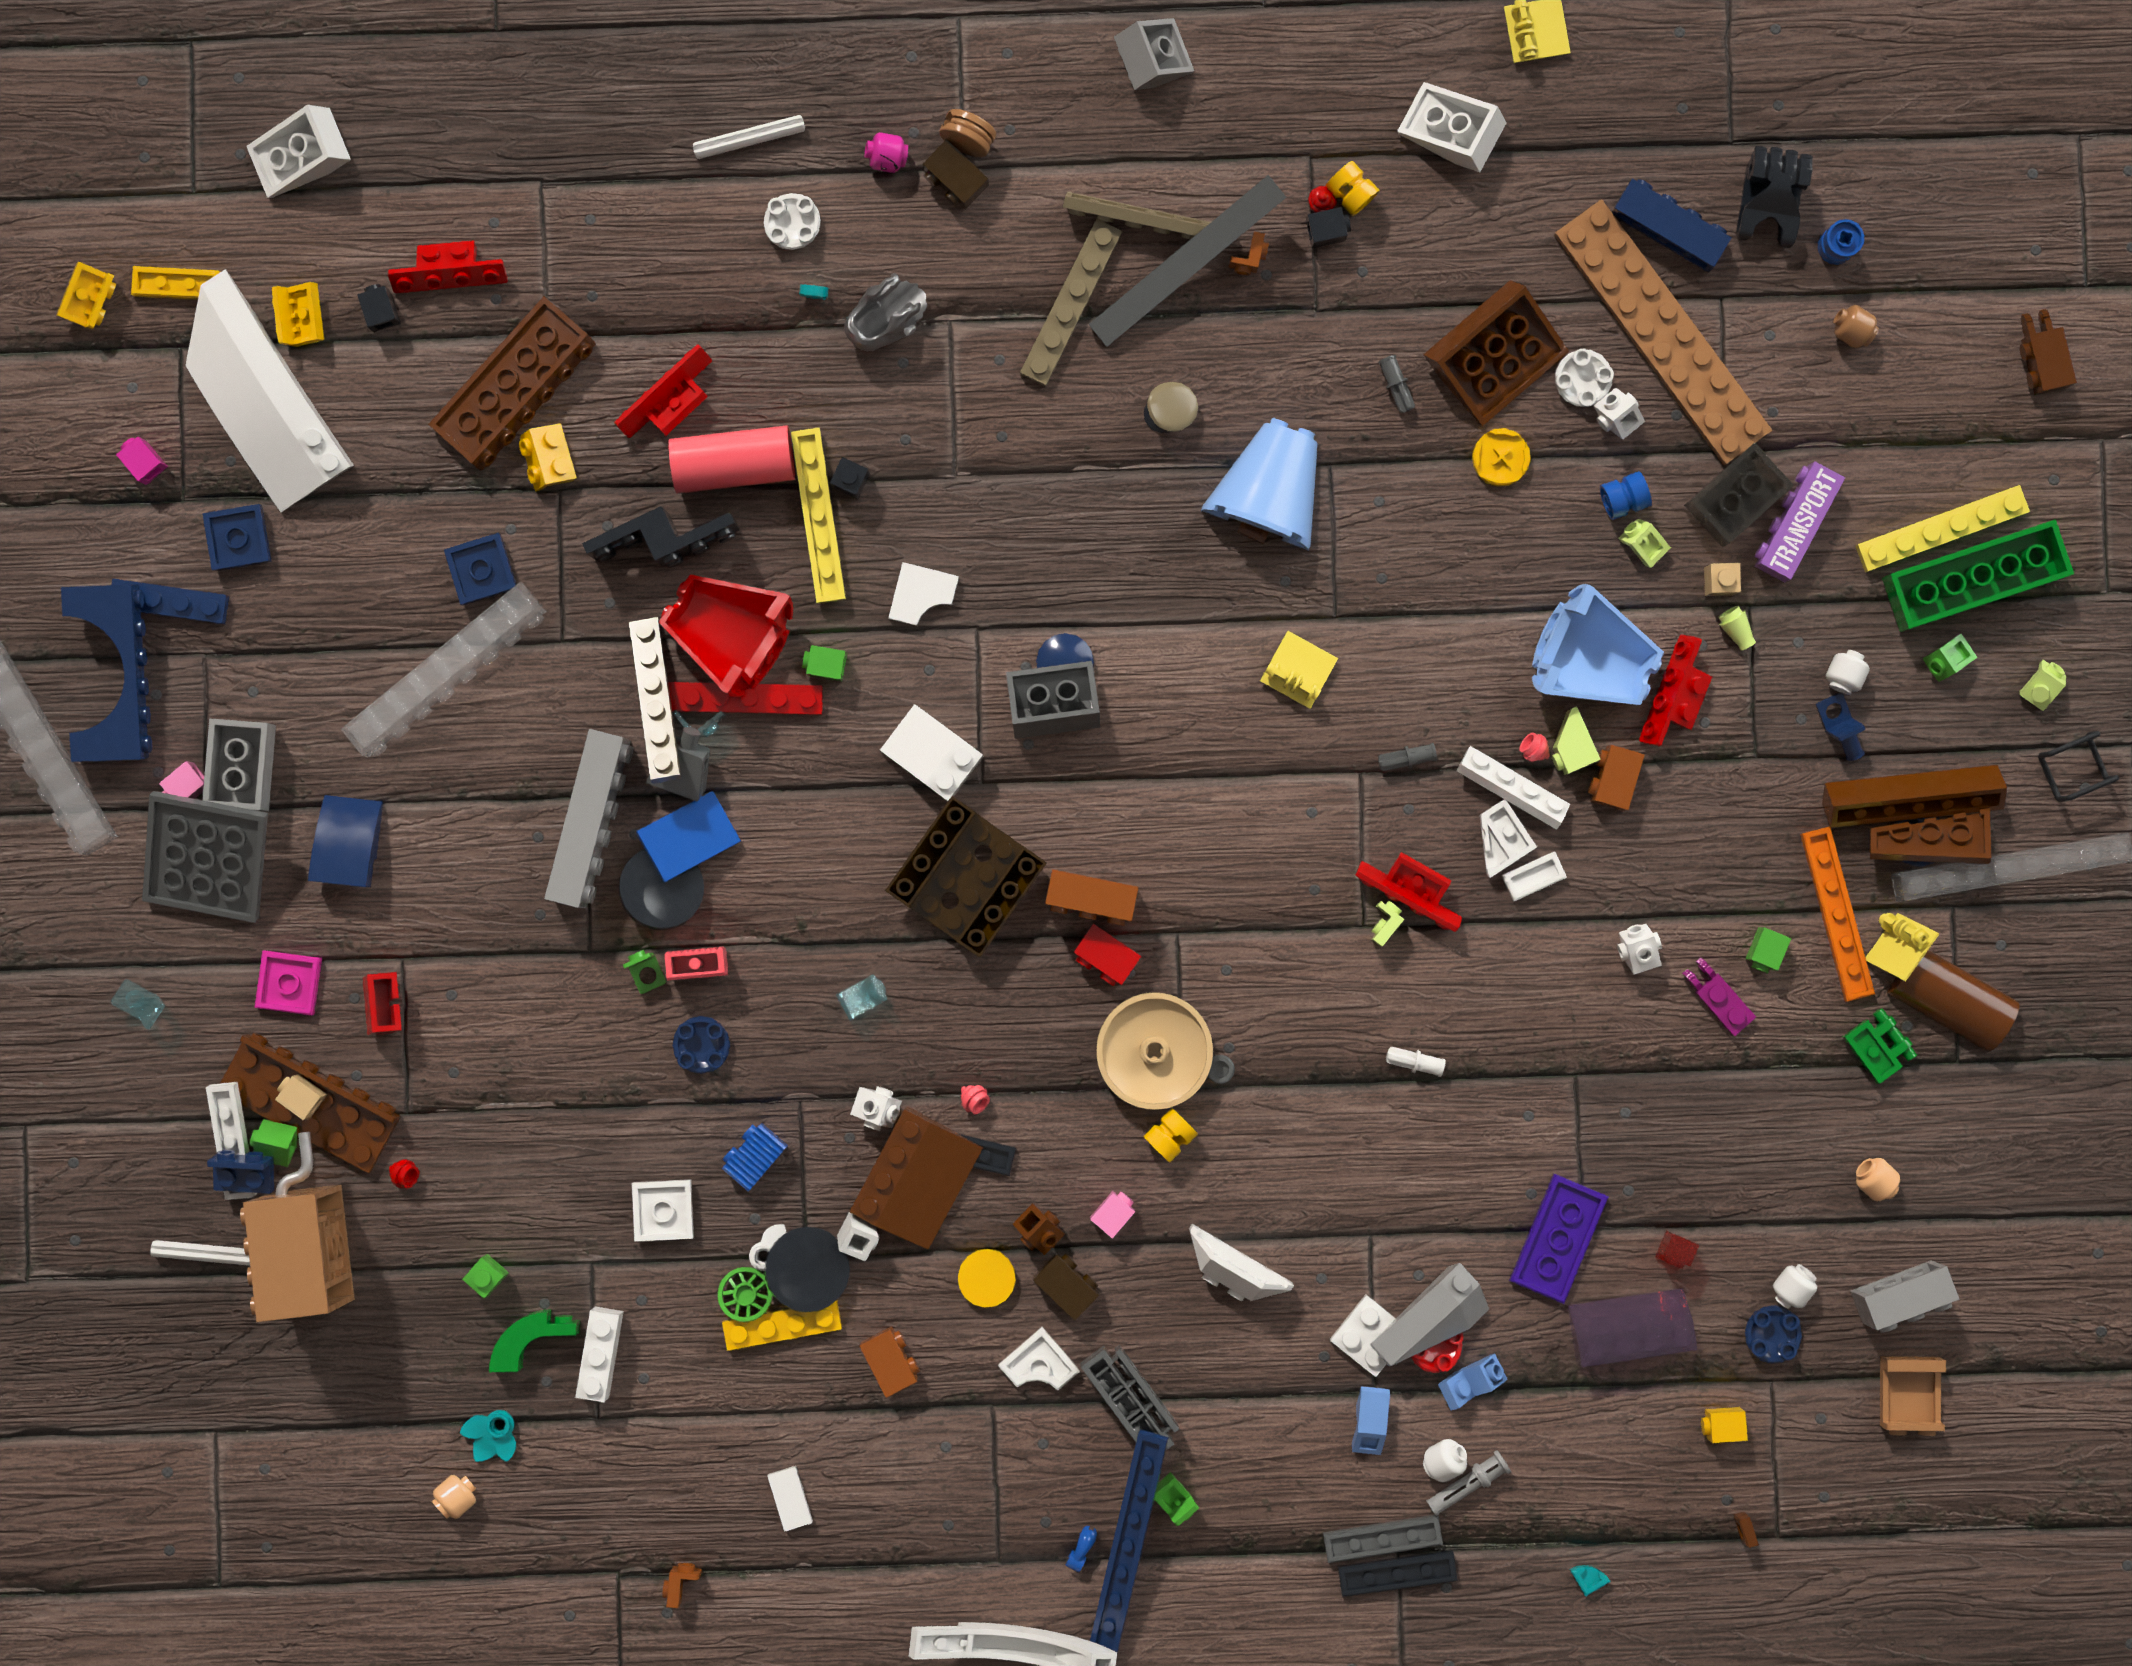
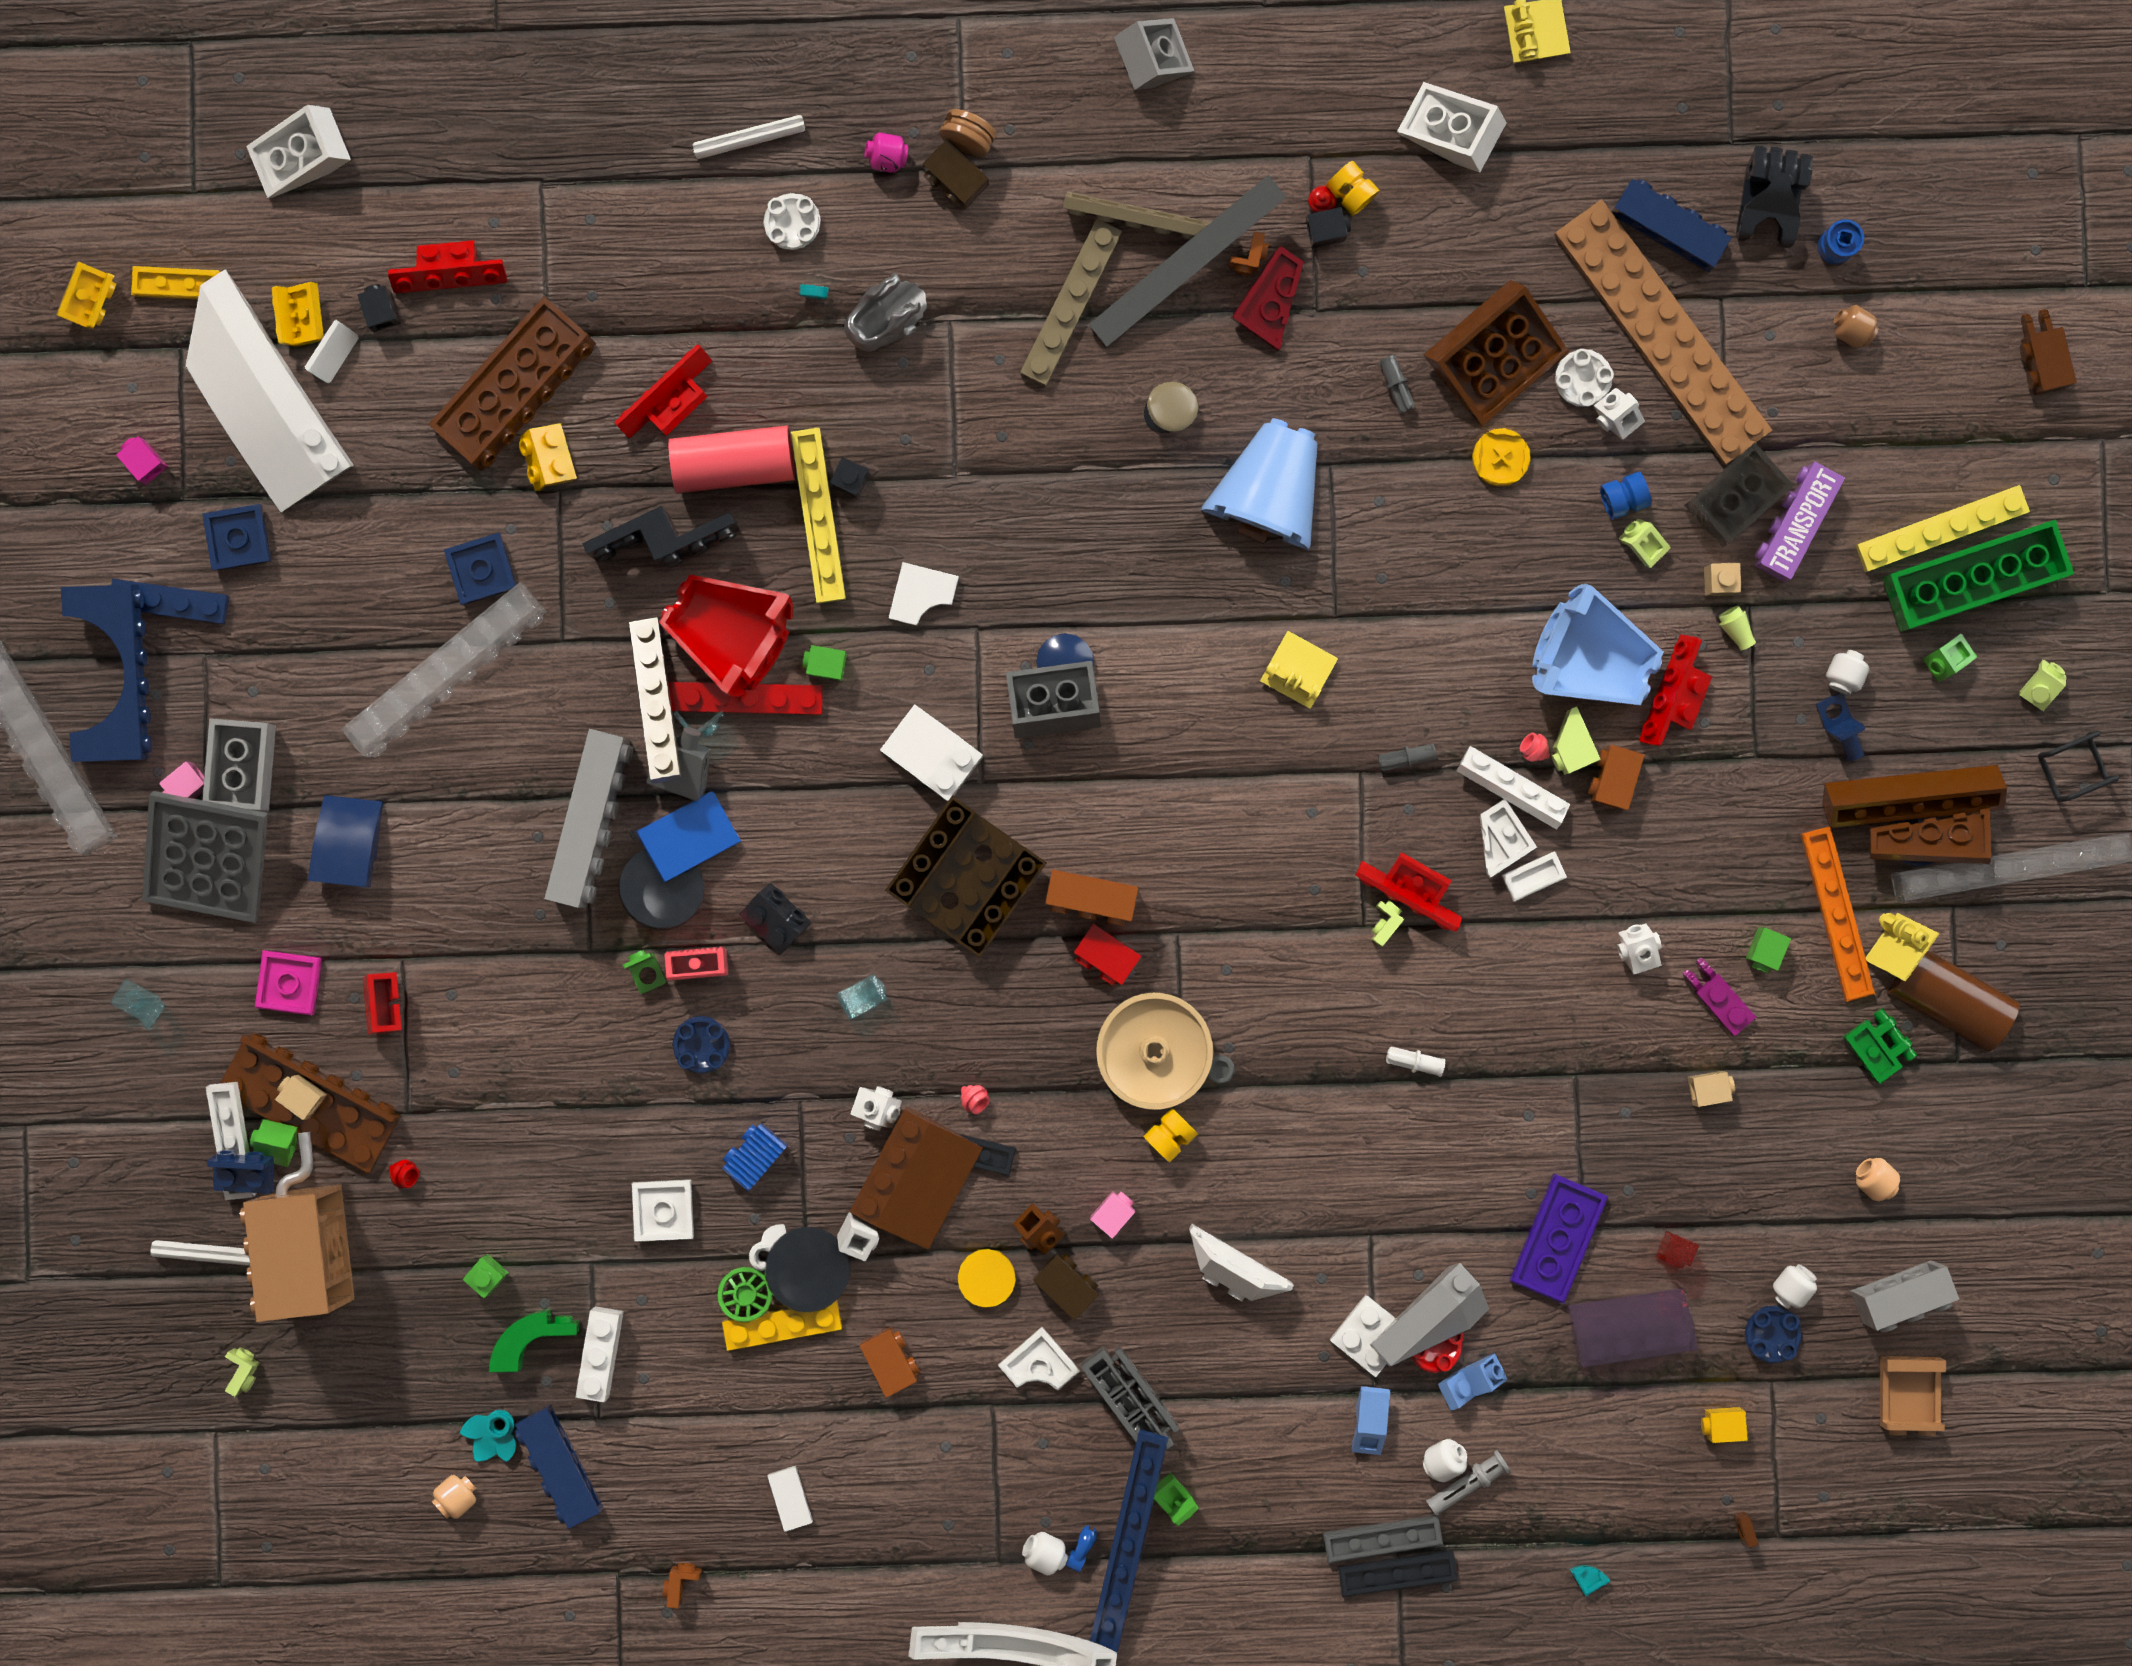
(243, 1376): none -> yellowish green bracket
(331, 352): none -> white slope
(559, 1467): none -> dark blue brick
(775, 918): none -> black bracket
(1044, 1553): none -> white head
(1269, 300): none -> dark red wing
(1711, 1088): none -> tan brick

